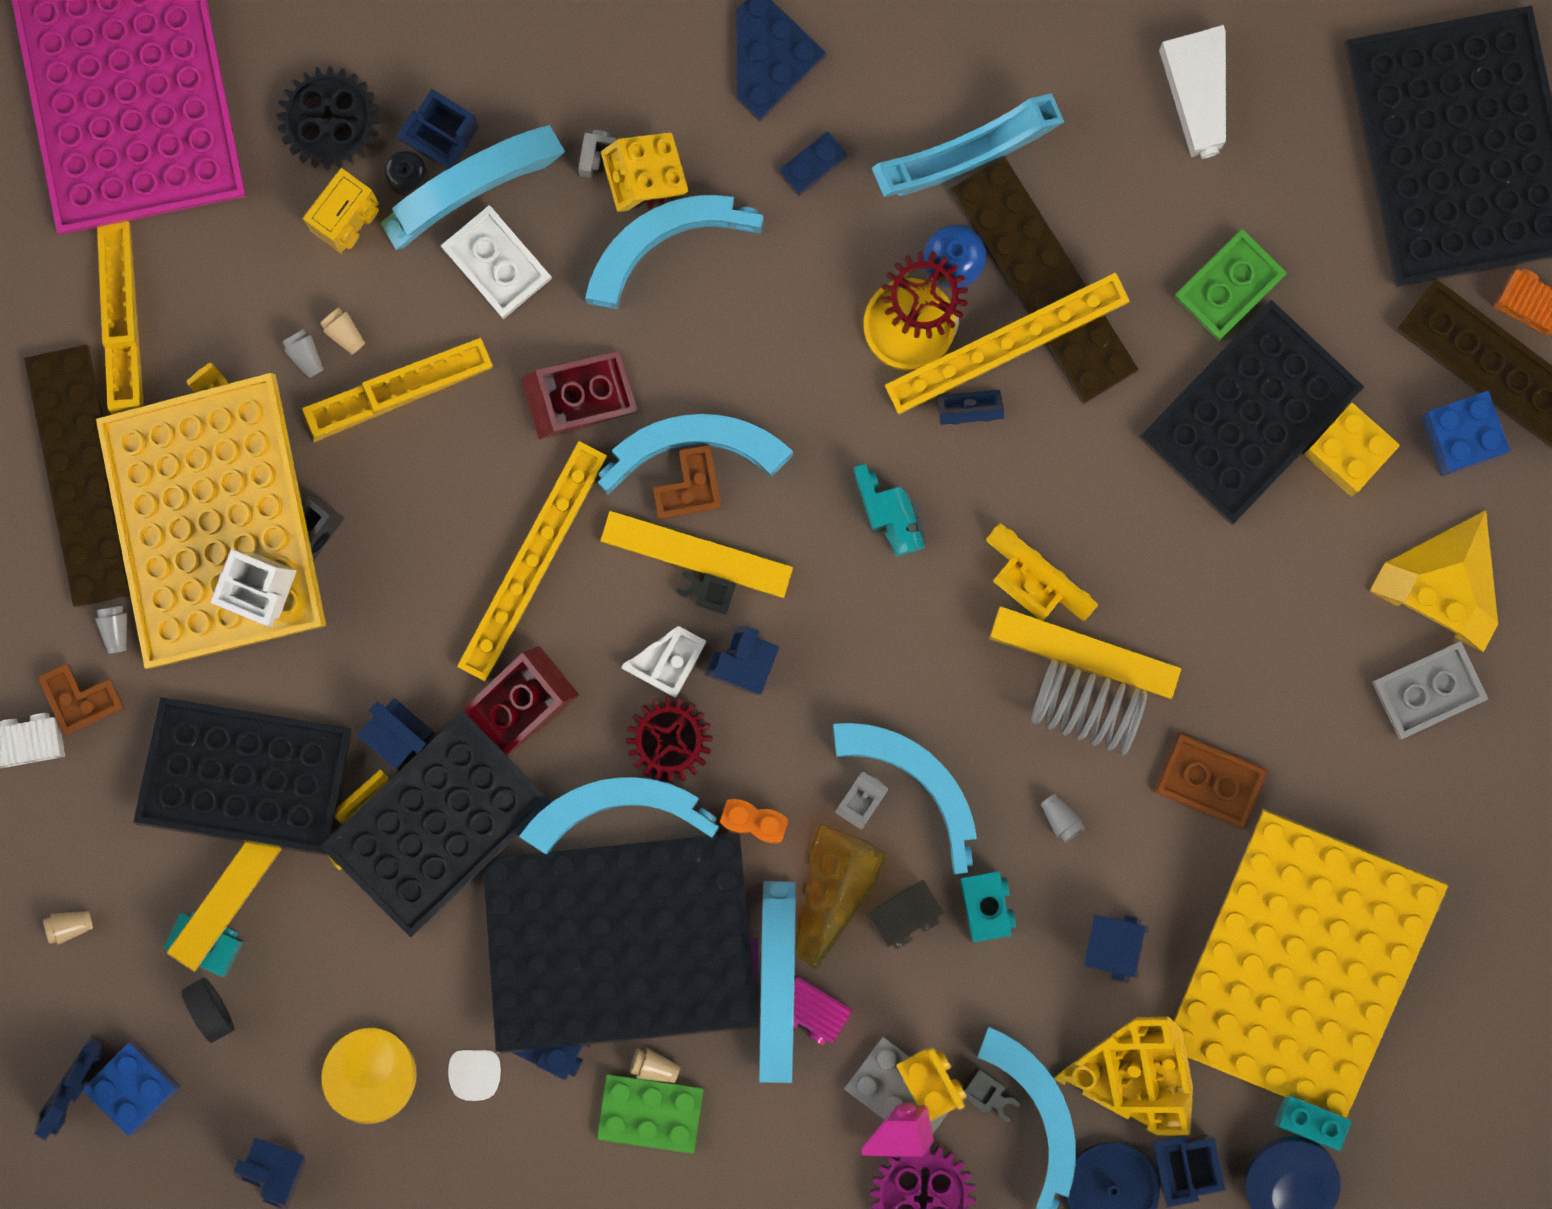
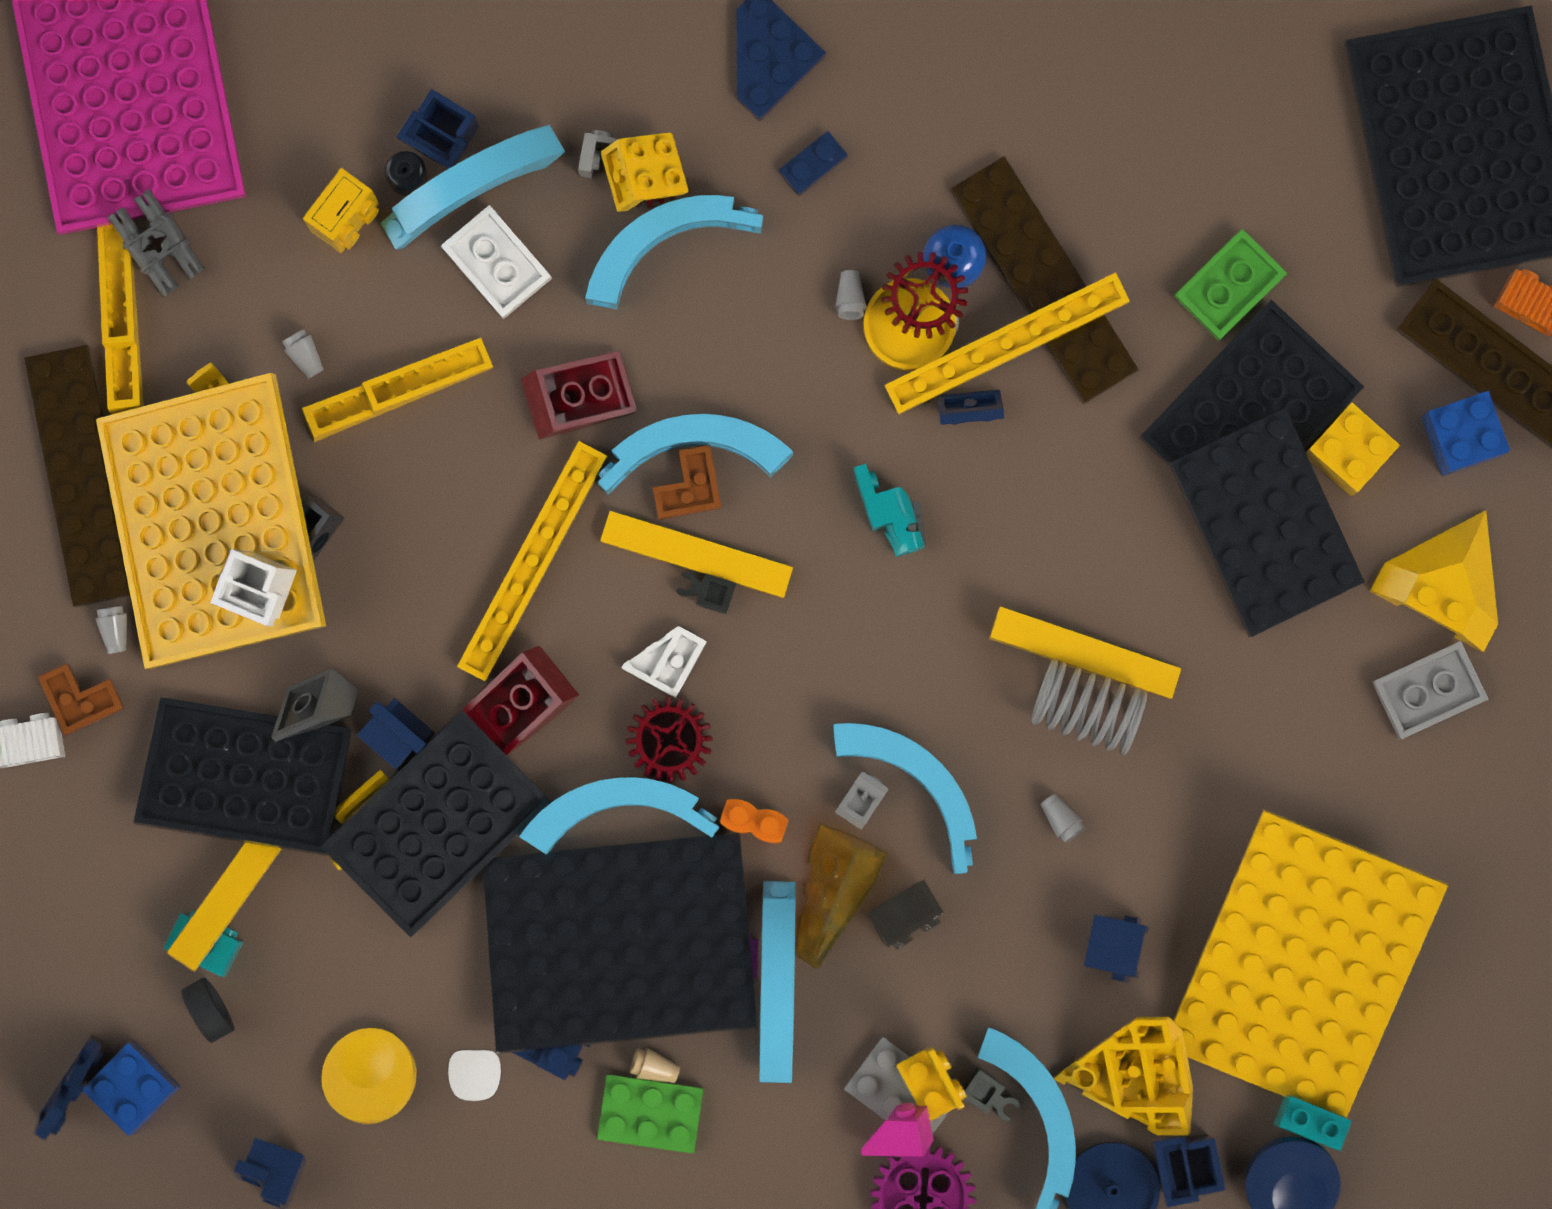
(65, 926): tan cone -> none
(152, 261): none -> dark grey pin
(314, 704): none -> dark grey slope
(326, 146): black gear -> none
(343, 331): tan cone -> none
(745, 661): dark blue plate -> none
(818, 1012): dark pink brick -> none
(850, 296): none -> light grey cone
(970, 150): medium azure arch -> none
(982, 926): teal brick -> none
(1034, 580): yellow bracket -> none
(1198, 85): white slope -> none
(1211, 781): dark orange tile -> none
(1266, 522): none -> black plate

